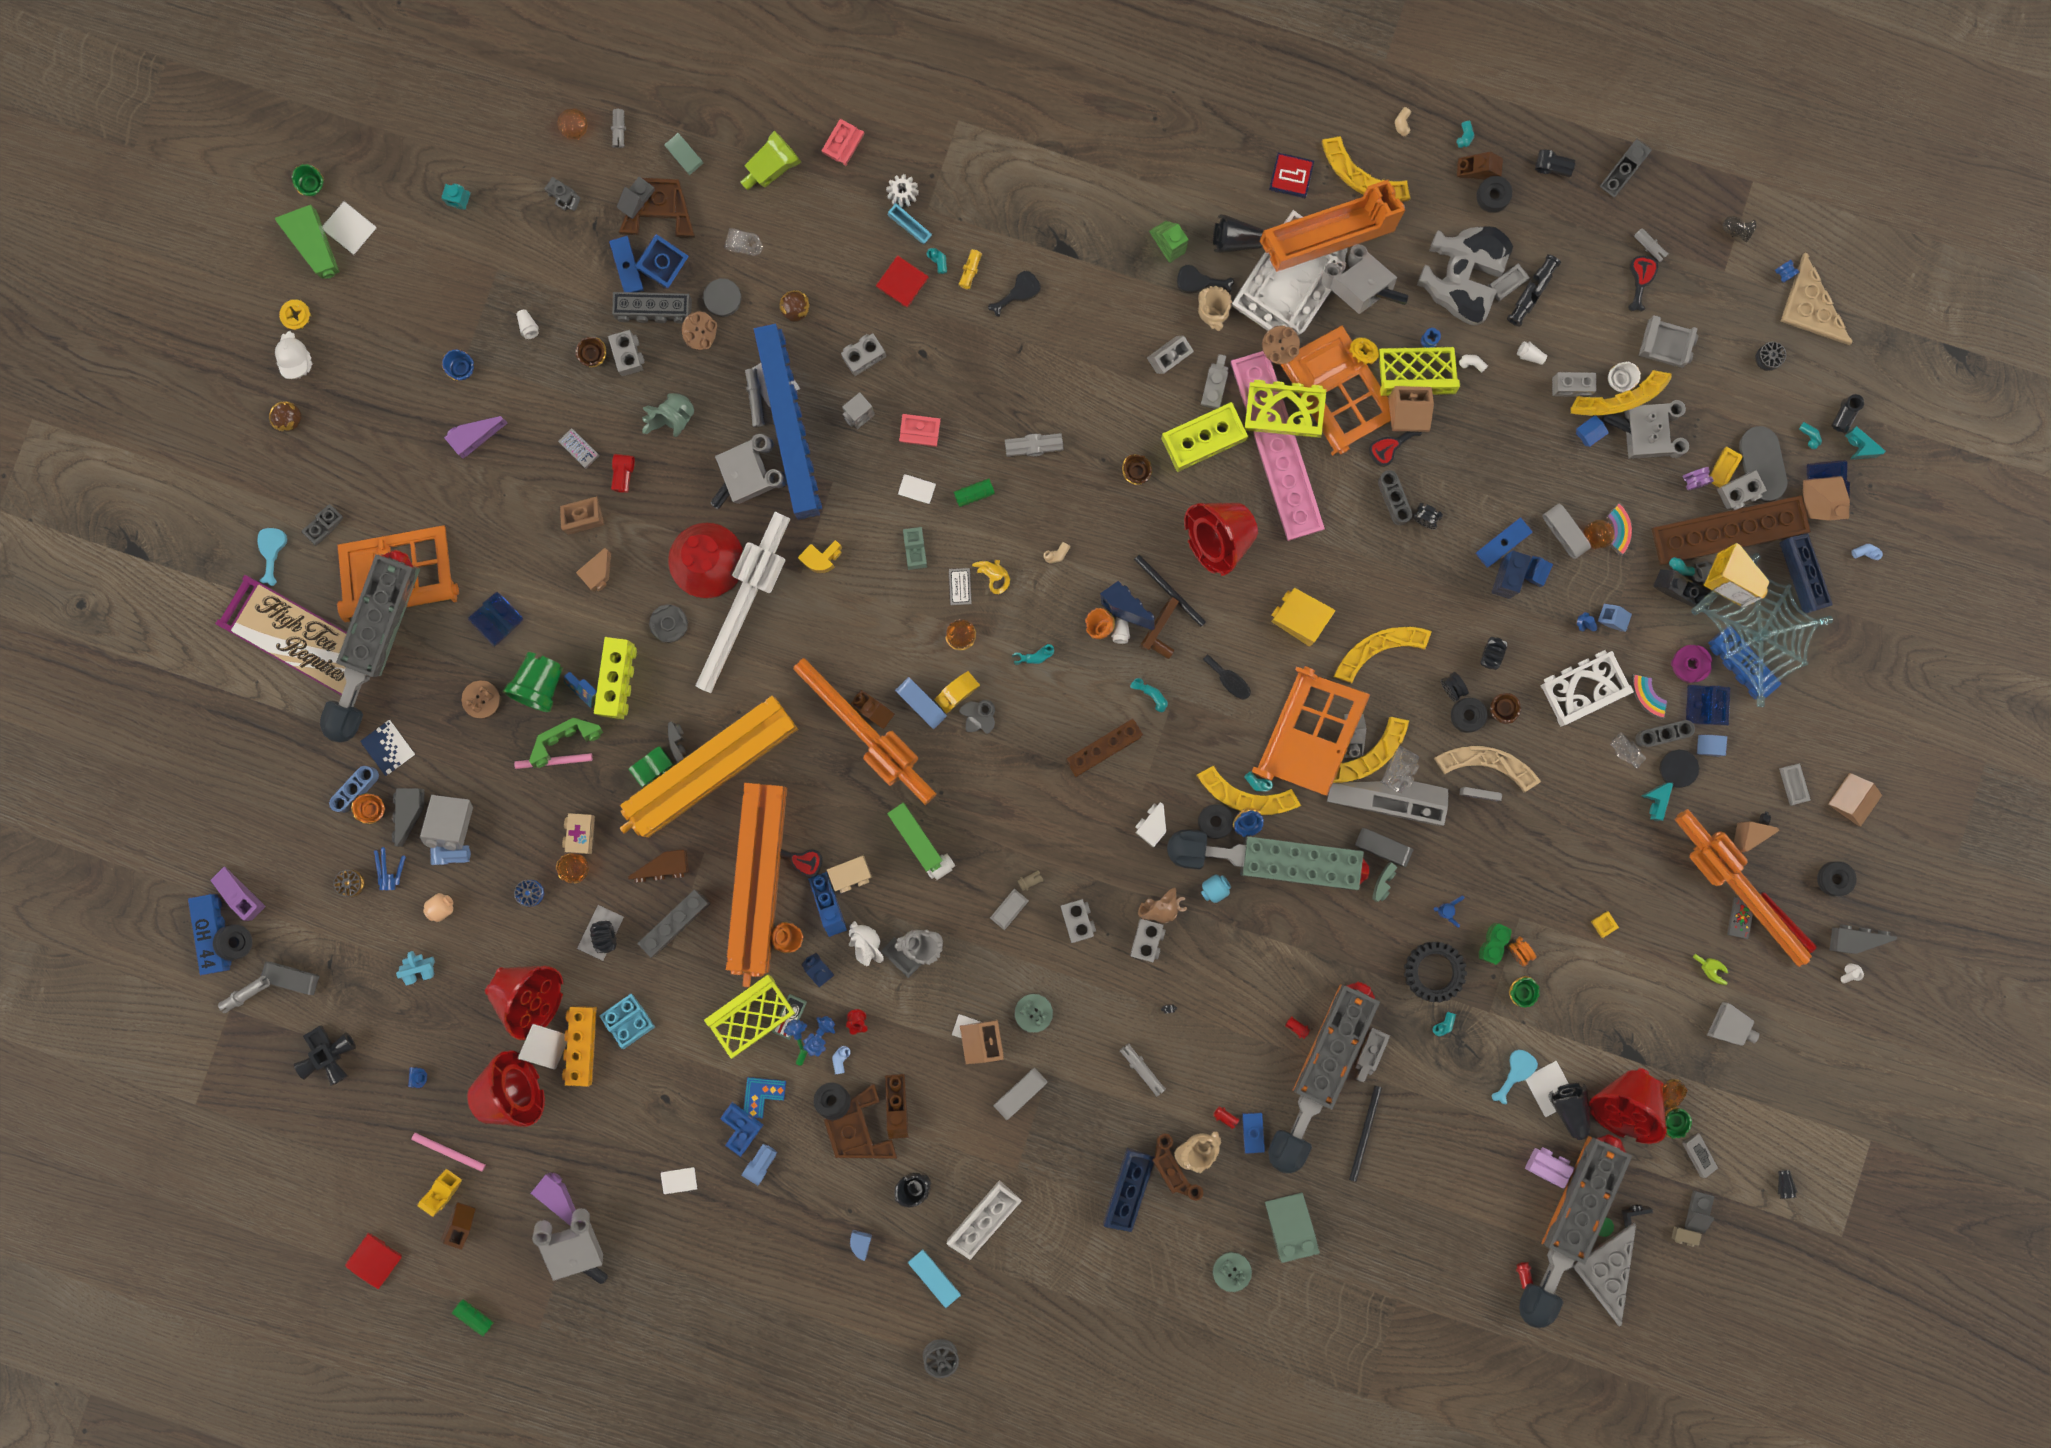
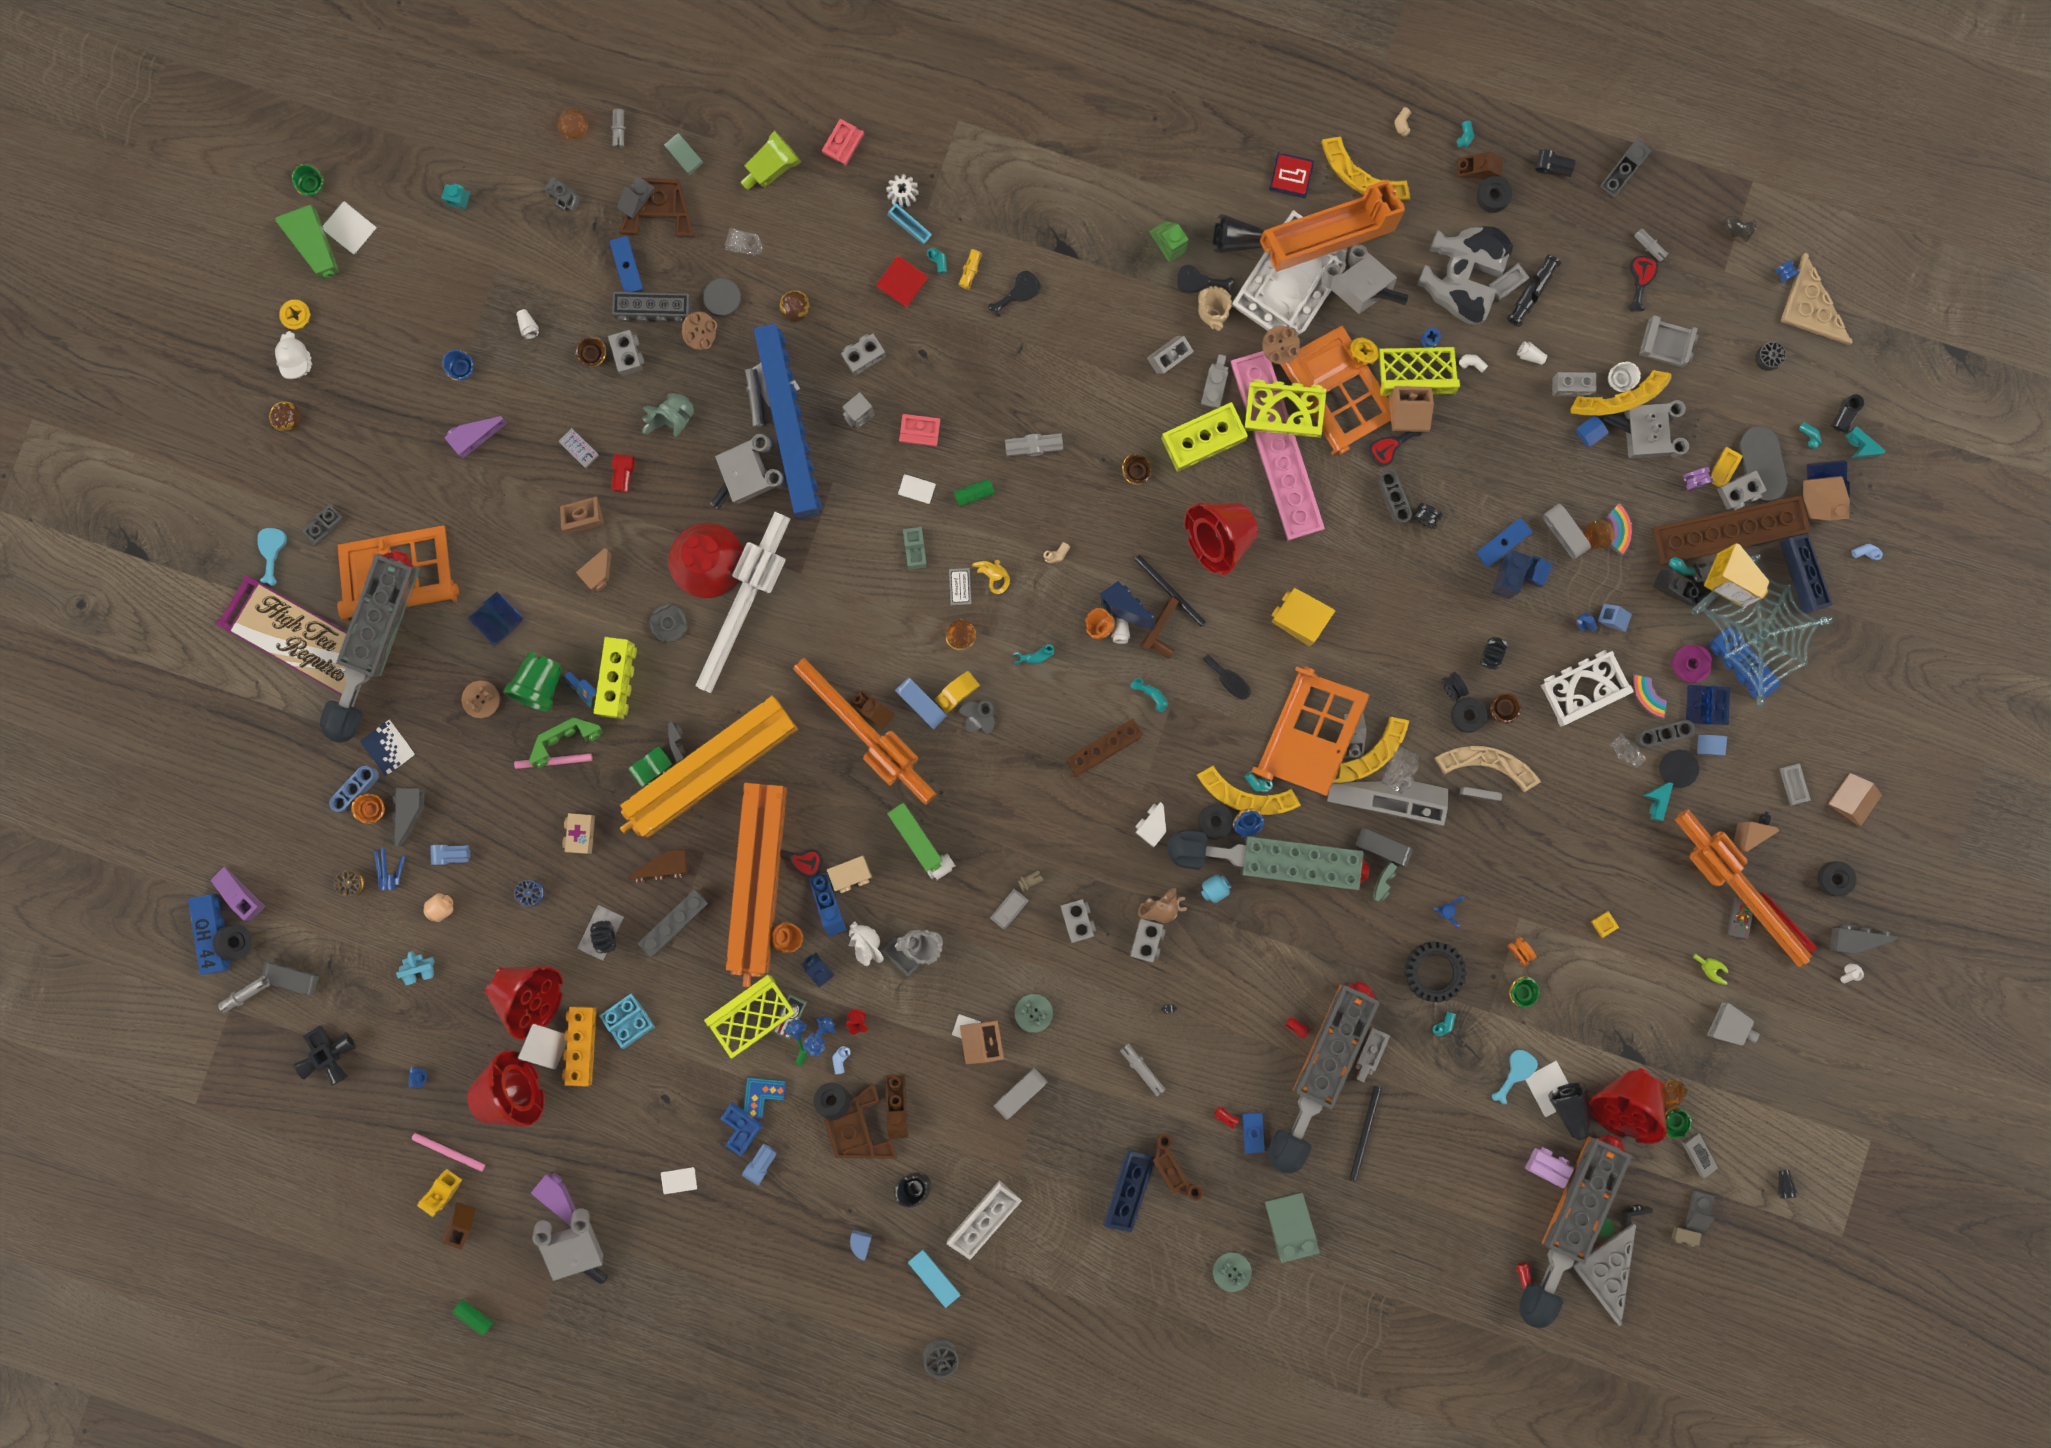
(373, 1261): red slope -> none
(446, 822): light grey brick -> none
(572, 868): clear orange hair -> none
(661, 261): blue brick -> none
(818, 561): yellow brick -> none
(1198, 1152): tan hair -> none
(1379, 642): yellow tile -> none
(1493, 948): green brick -> none

